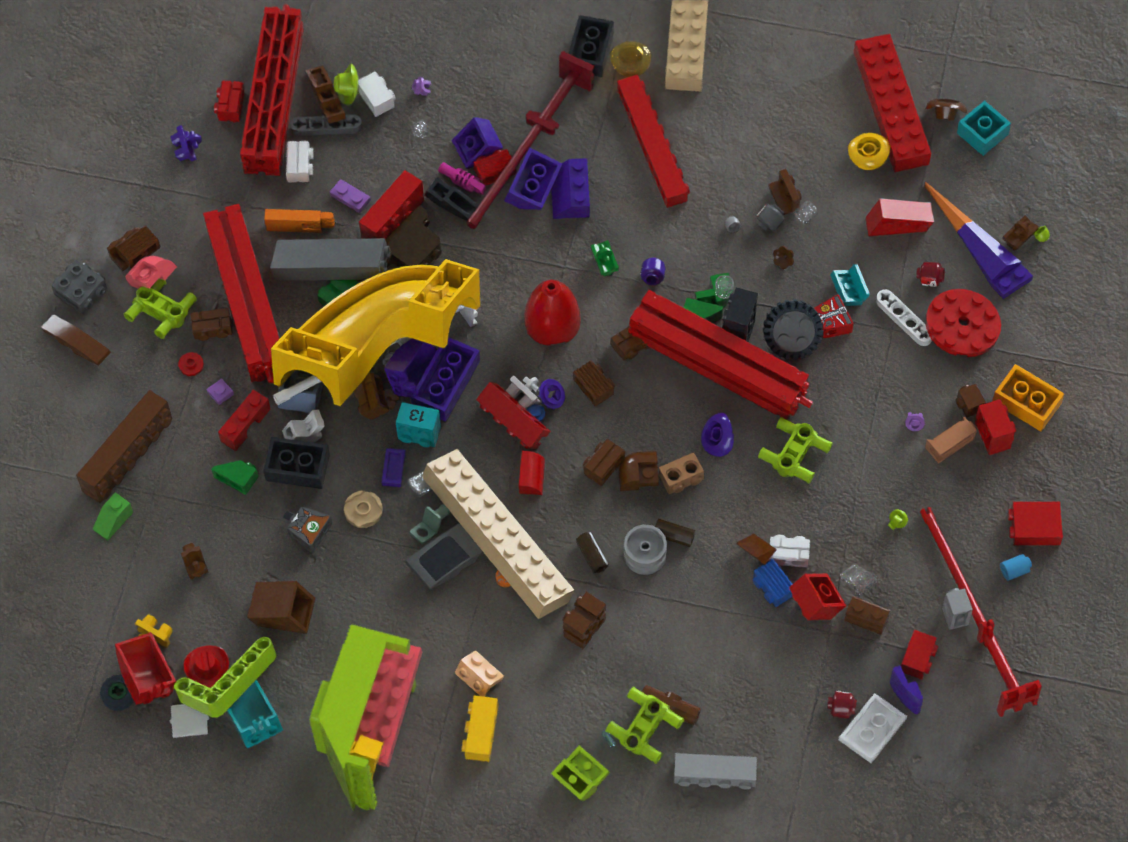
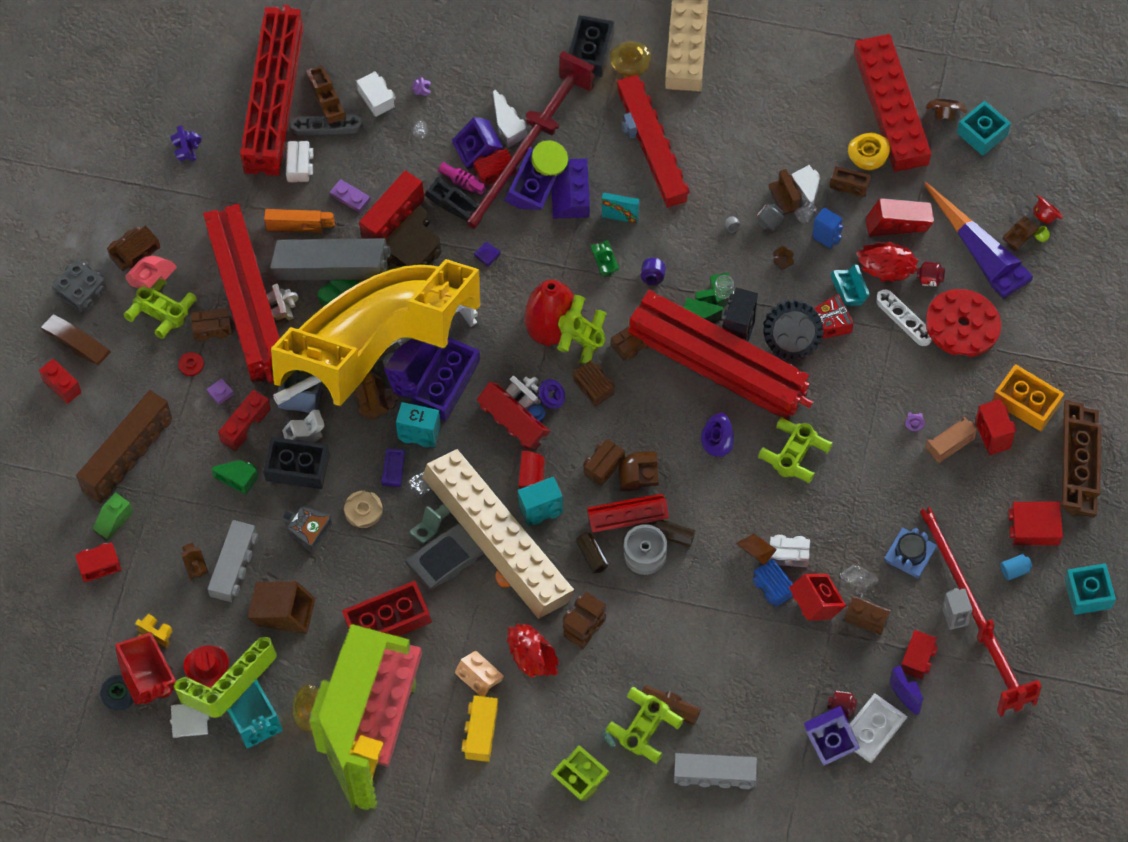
(60, 381): none -> red brick
(98, 562): none -> red brick
(230, 101): red brick -> none
(232, 561): none -> light grey brick
(285, 300): none -> white hips
(303, 706): none -> clear yellow hat
(347, 85): lime hat -> none
(391, 612): none -> red brick
(487, 254): none -> dark purple tile
(509, 126): none -> white slope
(532, 651): none -> red head
(540, 501): none -> teal brick
(549, 158): none -> lime tile
(581, 330): none -> lime piece
(620, 208): none -> teal tile
(627, 513): none -> red brick
(629, 126): none -> sand blue plate
(679, 470): medium nougat brick -> none
(807, 183): none -> white slope
(827, 228): none -> blue brick
(831, 735): none -> dark purple slope
(850, 181): none -> reddish brown bracket
(887, 261): none -> red head
(897, 519): lime plate -> none
(912, 552): none -> piece
(969, 399): reddish brown brick -> none
(1045, 211): none -> red hat
(1081, 459): none -> reddish brown slope
(1090, 589): none -> teal brick

